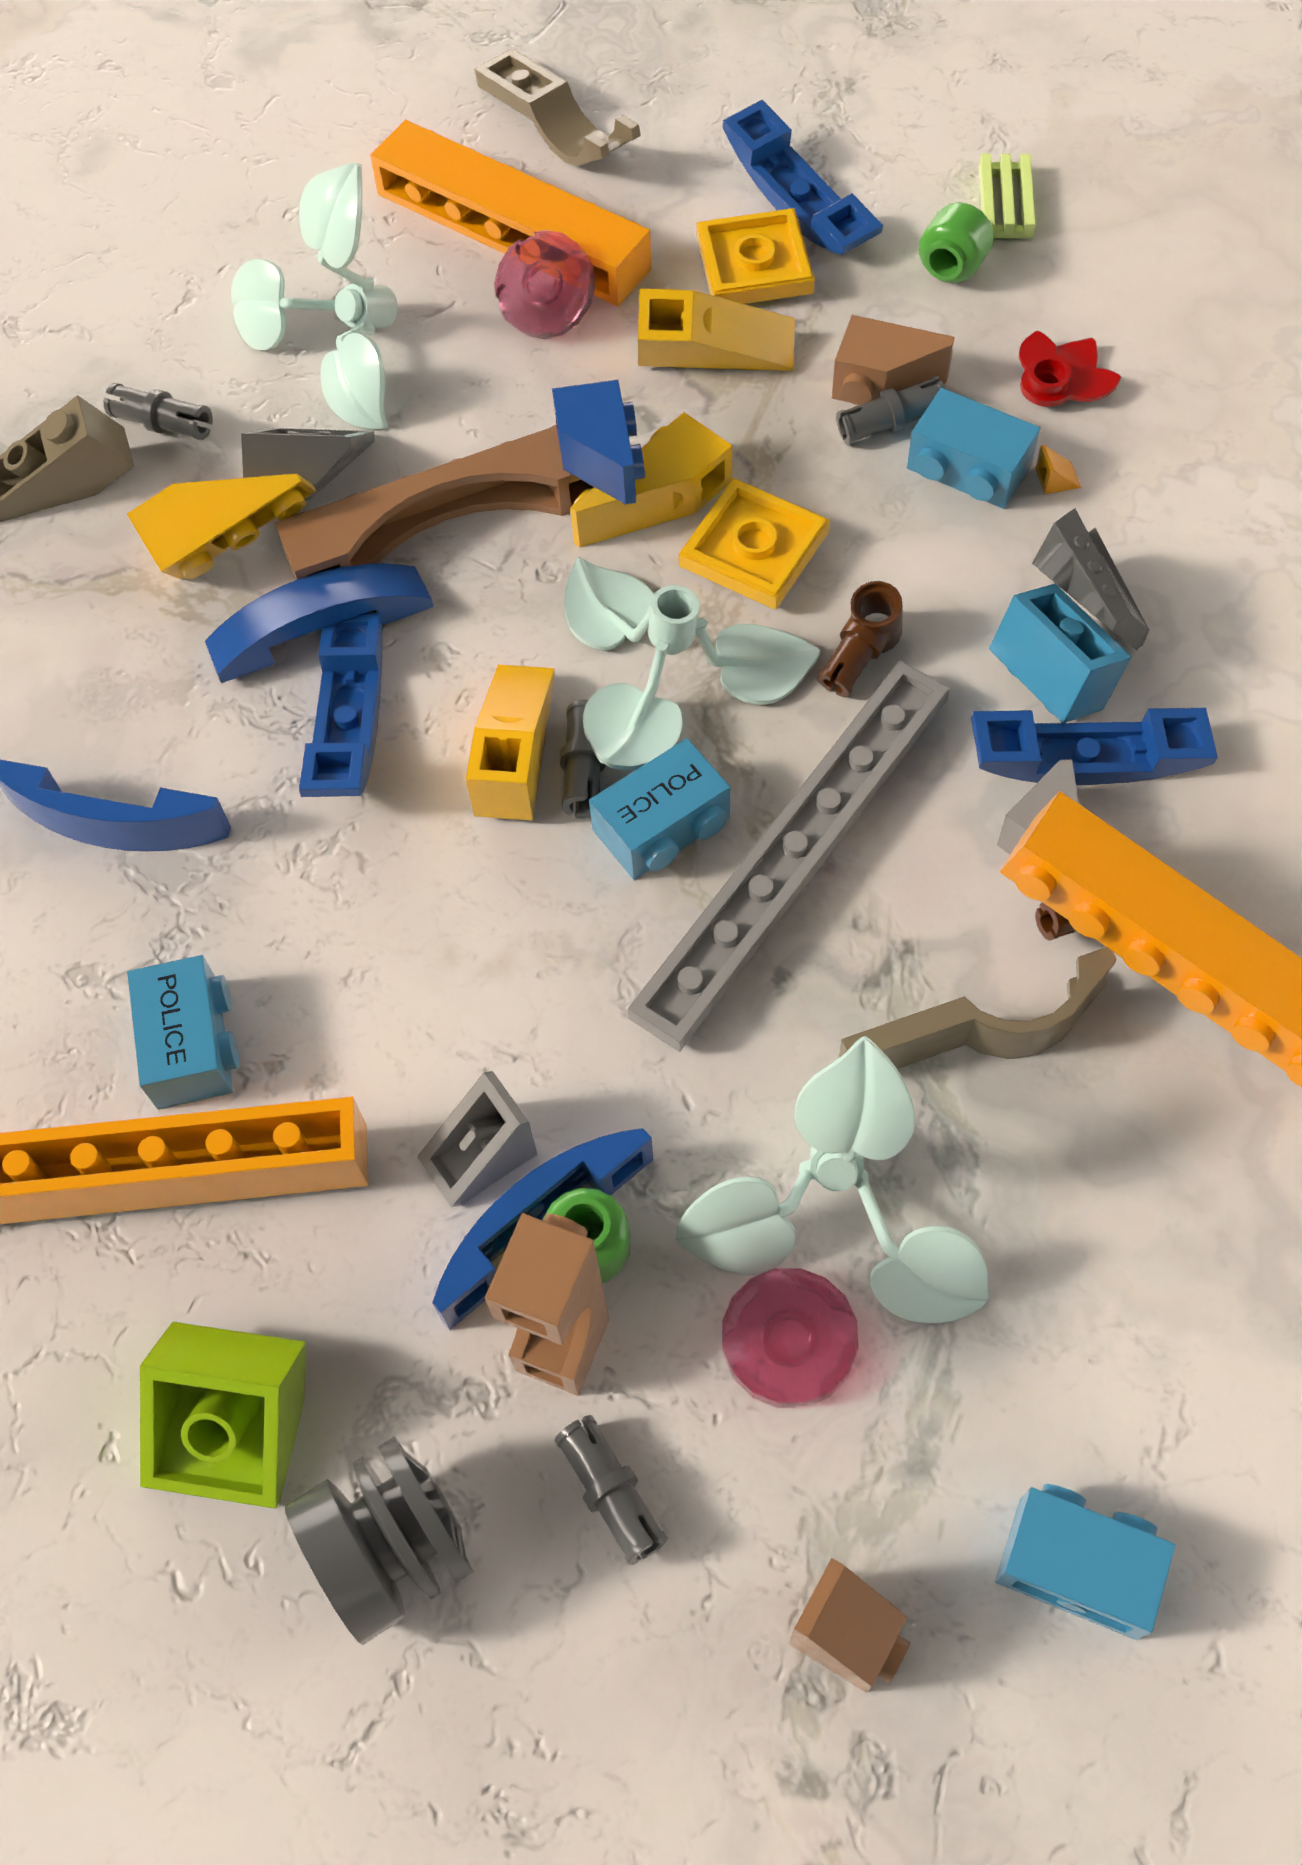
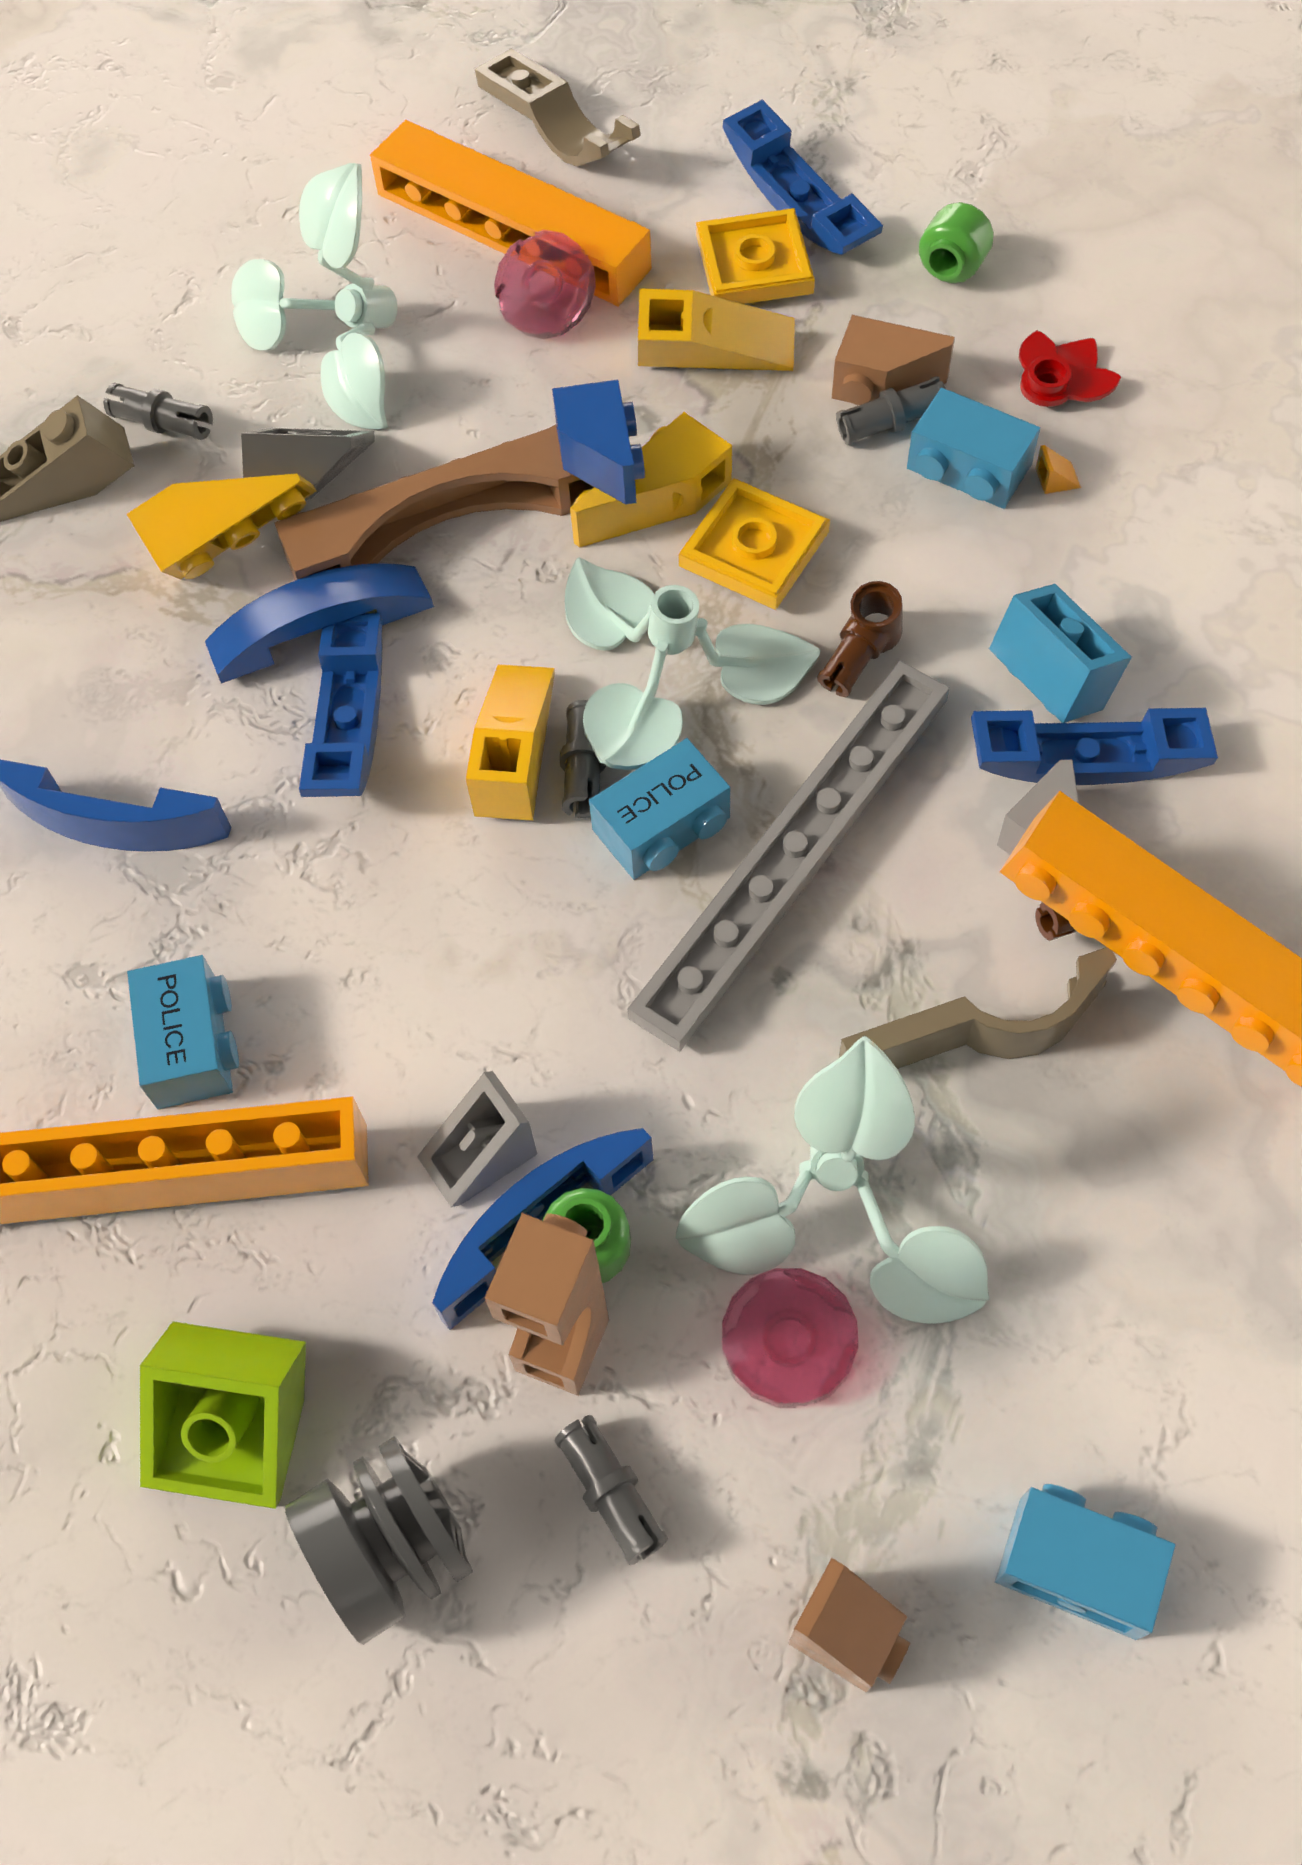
(1006, 170): yellowish green tile -> none
(1087, 573): dark grey slope -> none

